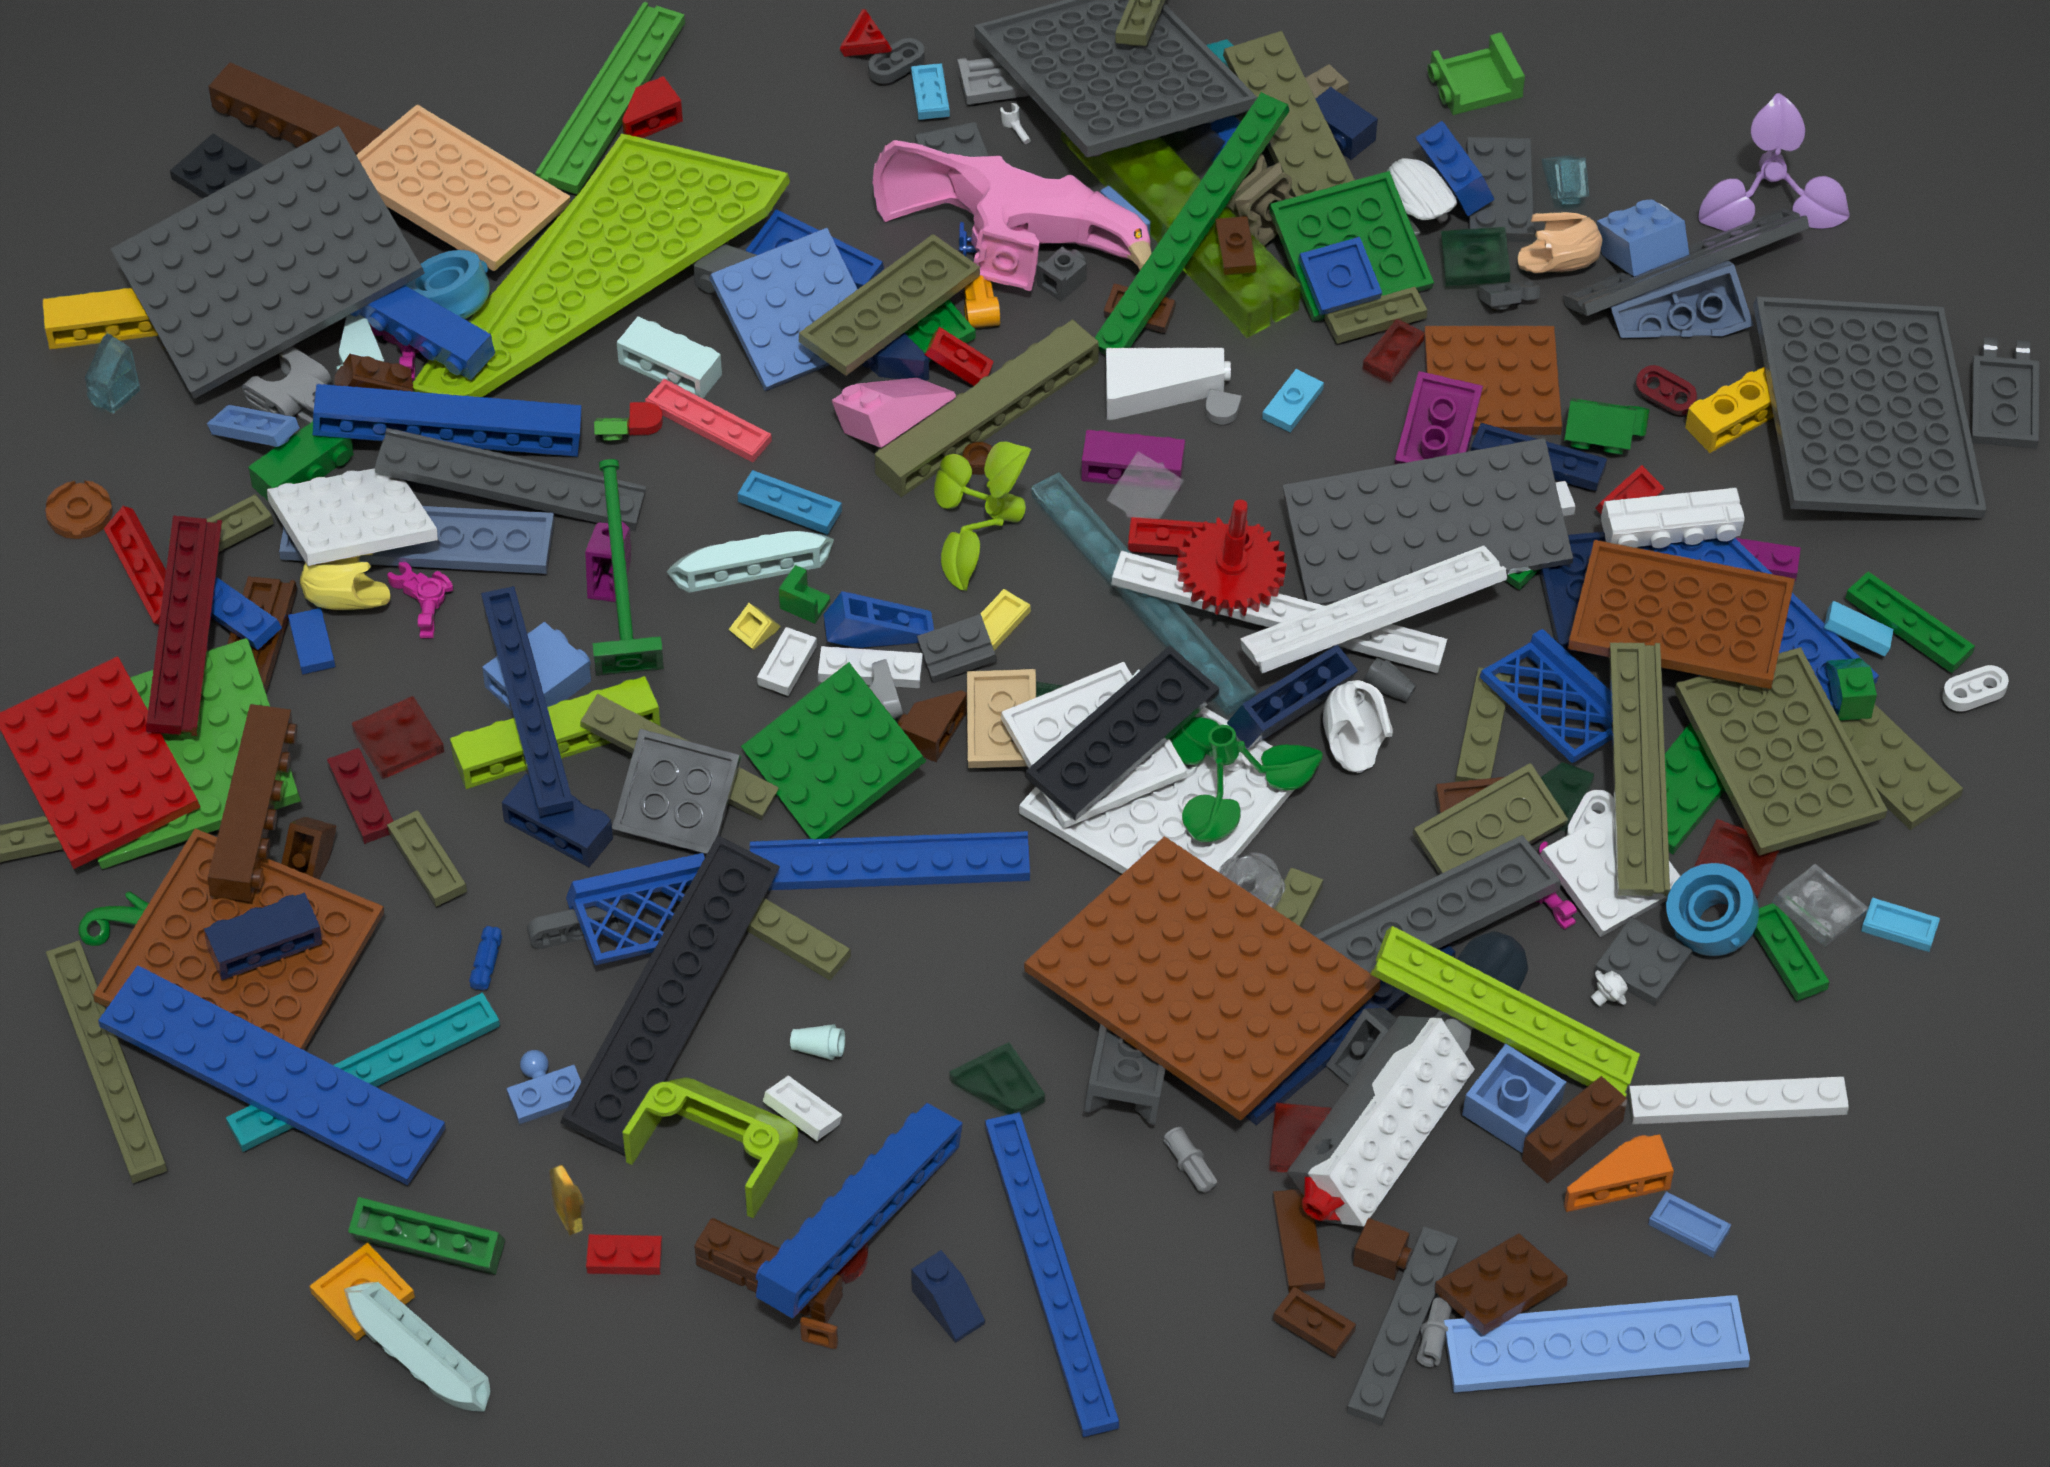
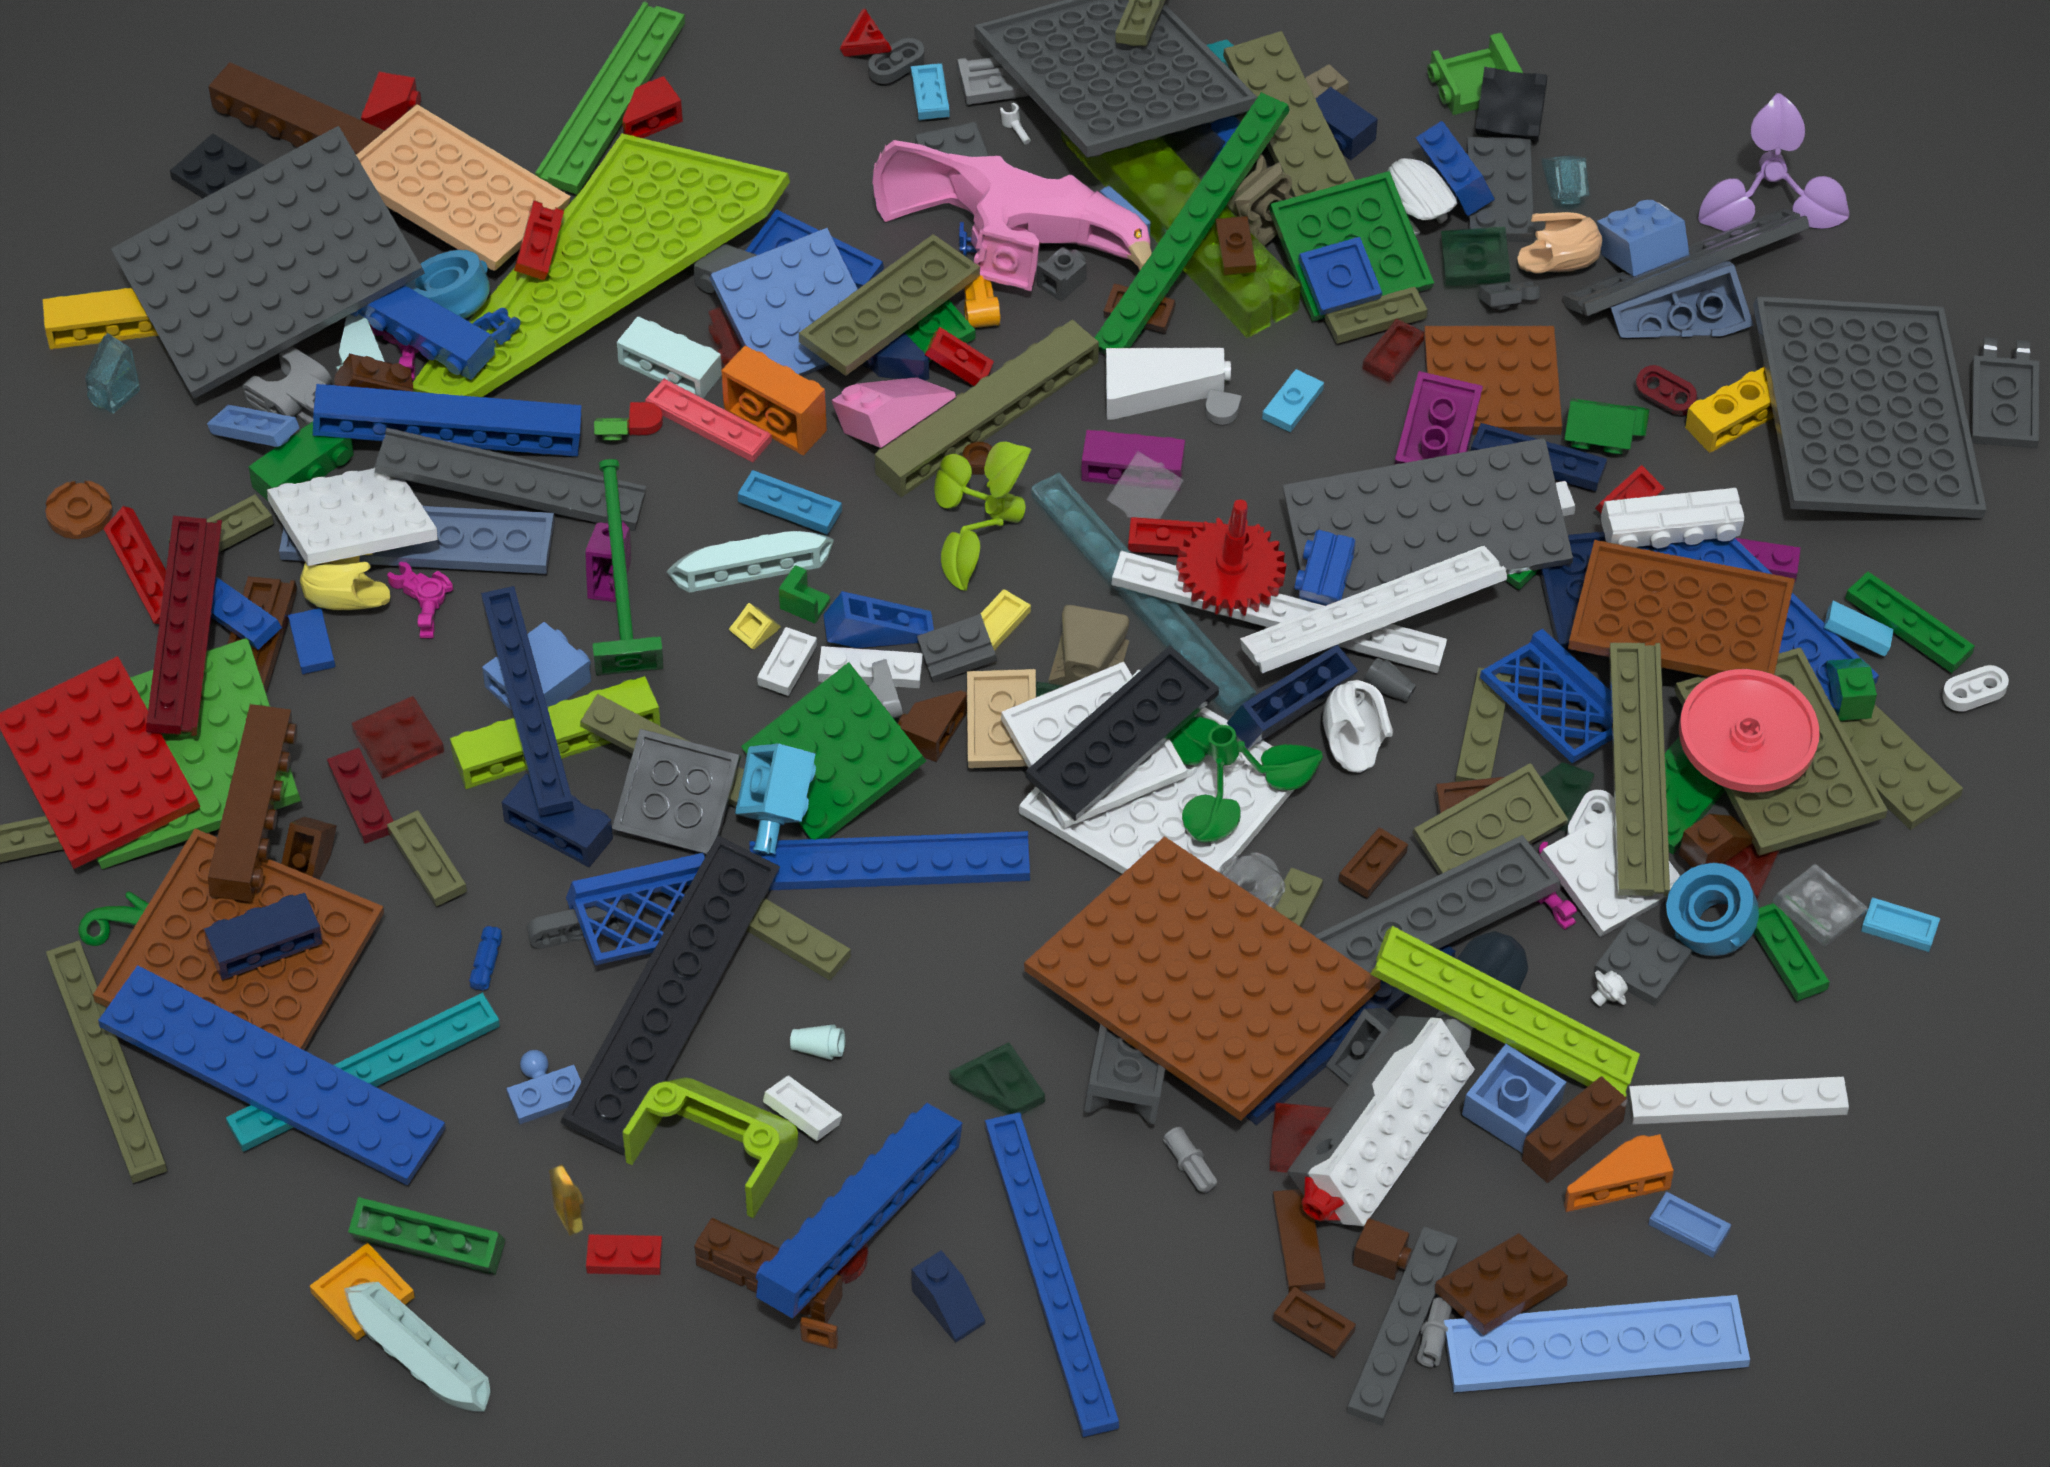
(390, 99): none -> red slope
(492, 320): none -> blue piece
(539, 240): none -> red plate
(722, 332): none -> clear red plate
(774, 790): none -> medium azure brick
(775, 399): none -> orange brick
(1088, 643): none -> dark tan piece
(1326, 568): none -> blue brick
(1373, 862): none -> reddish brown plate
(1511, 104): none -> black brick
(1713, 840): none -> reddish brown slope
(1749, 730): none -> coral dish

